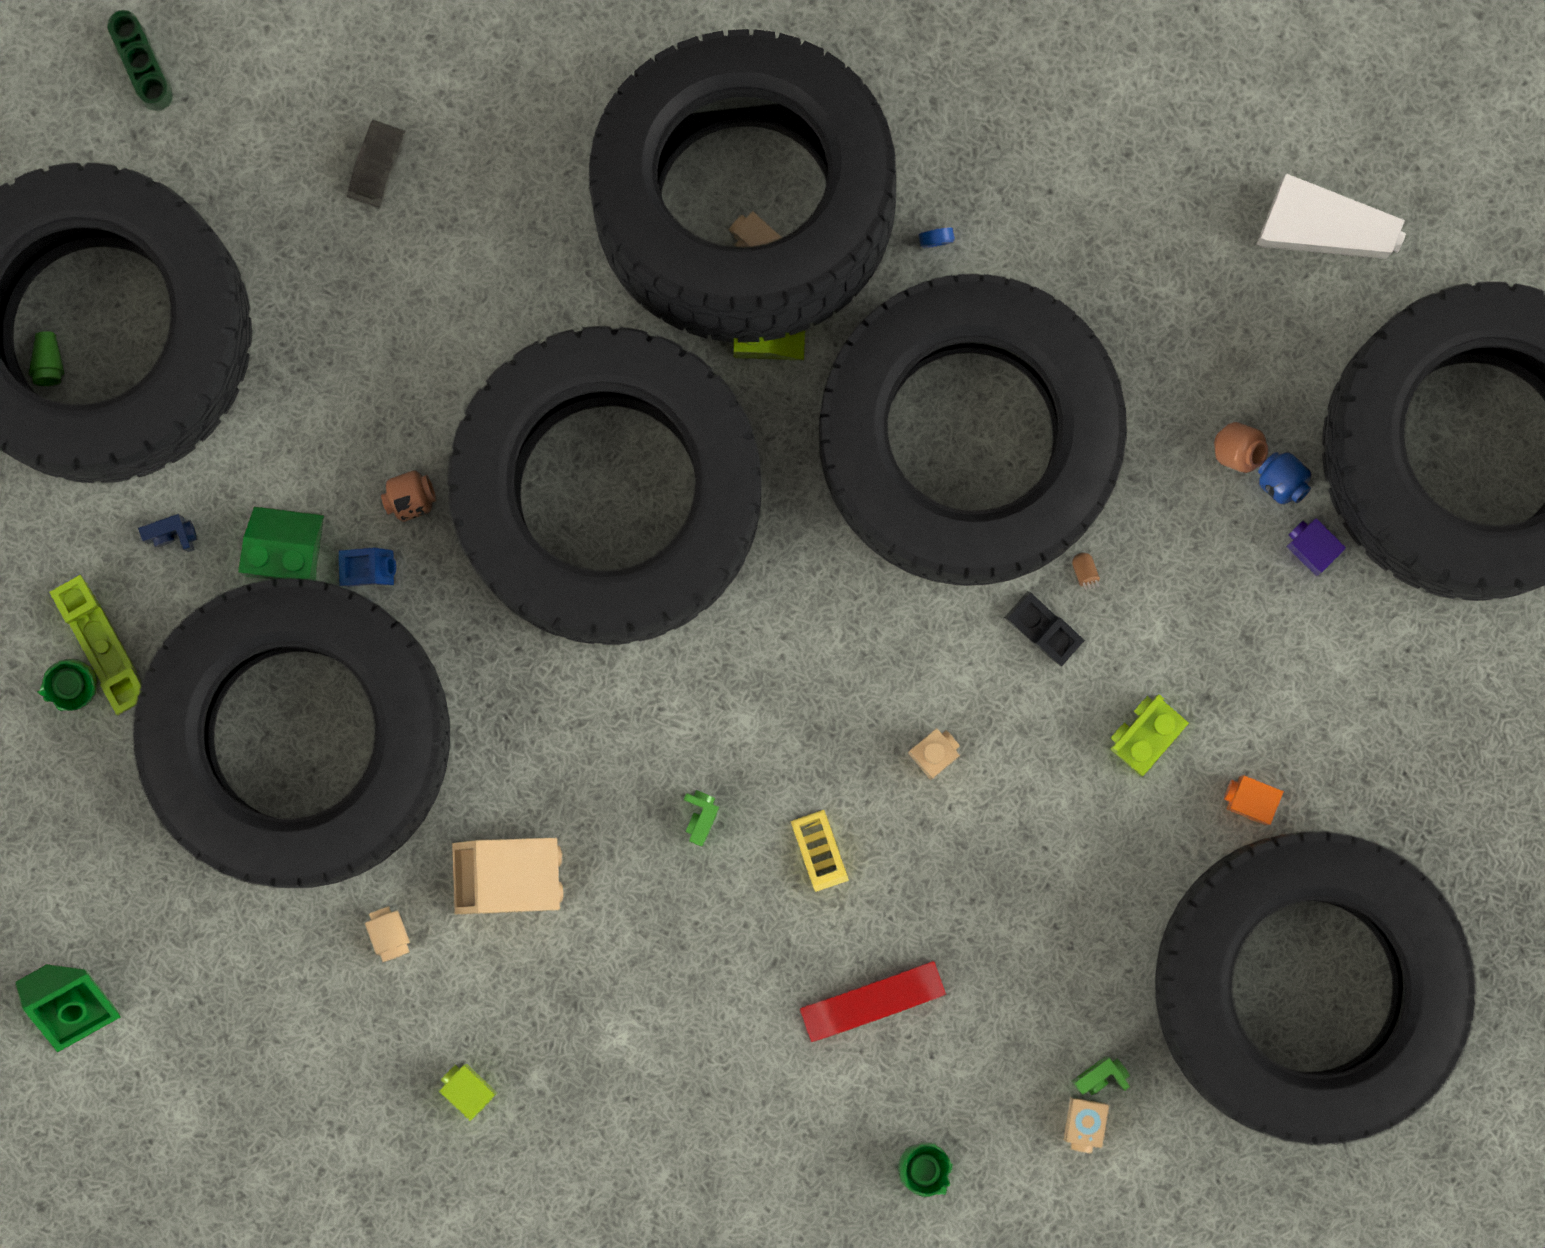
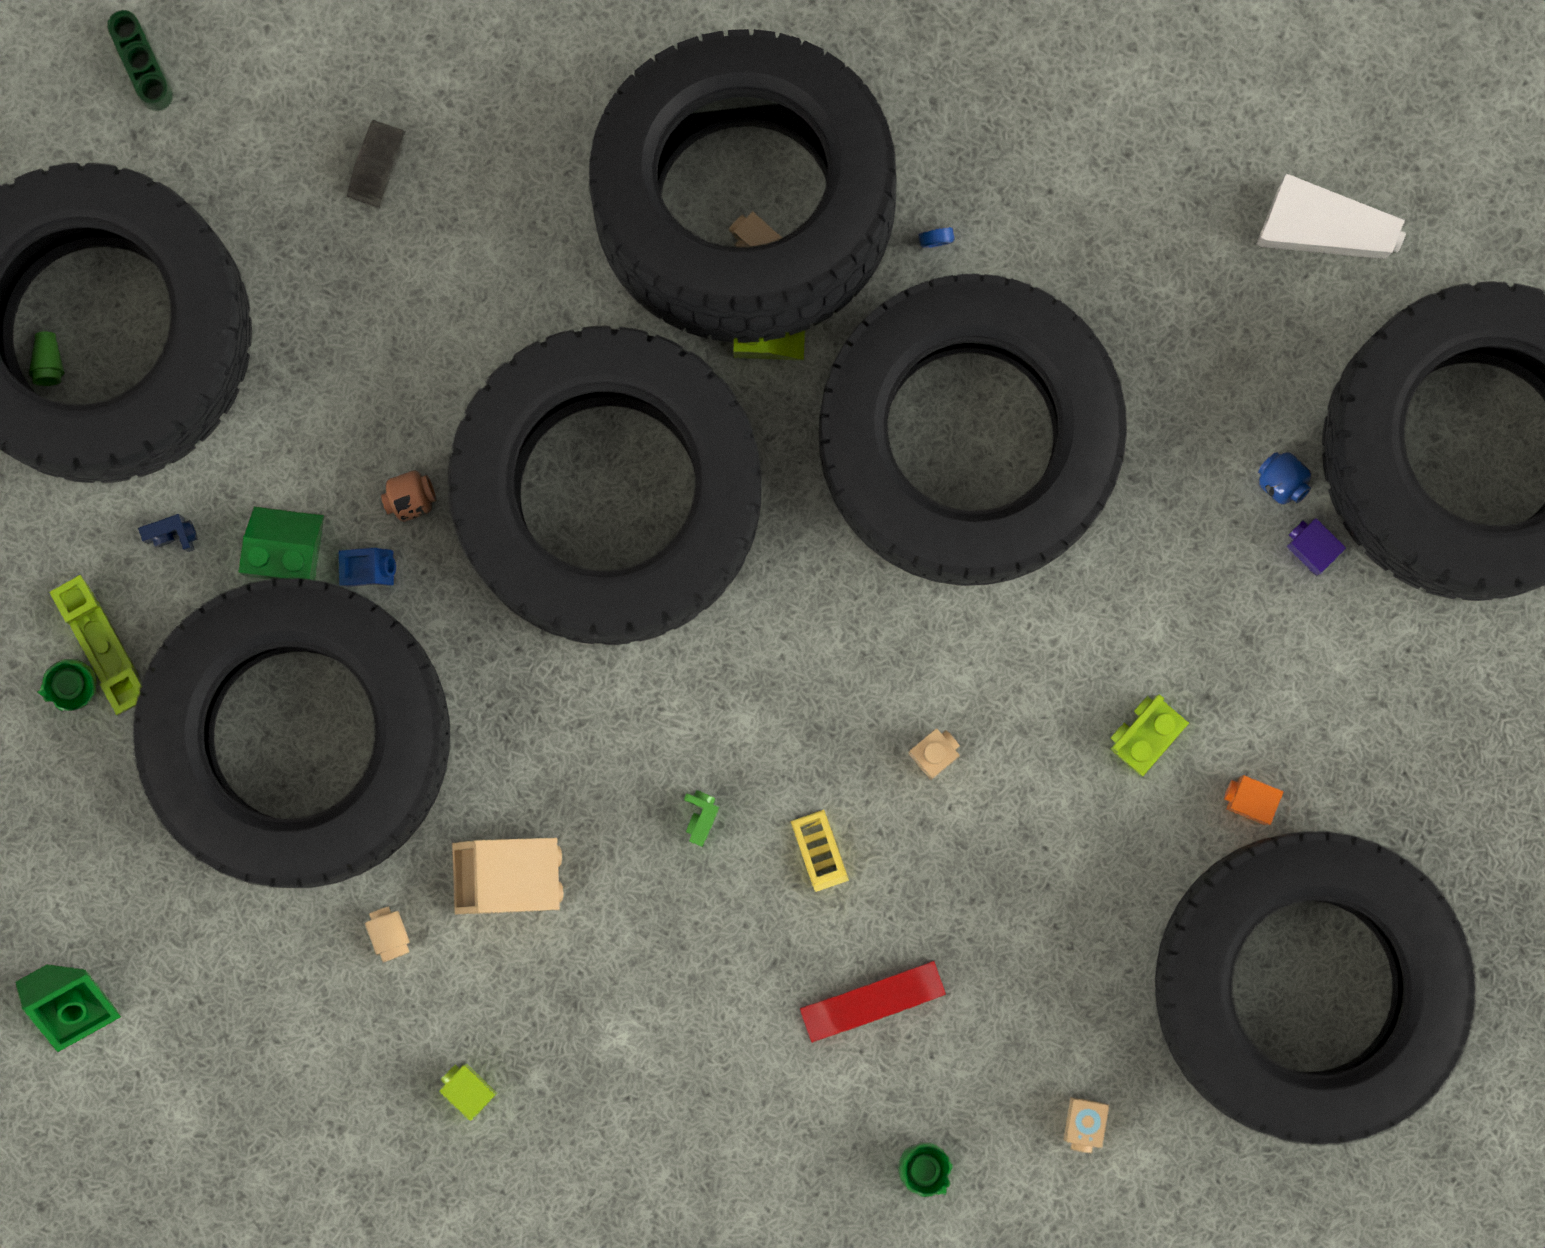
(1044, 629): black slope -> none
(1085, 570): medium nougat piece -> none
(1095, 1077): bright green bracket -> none
(1241, 447): nougat head -> none

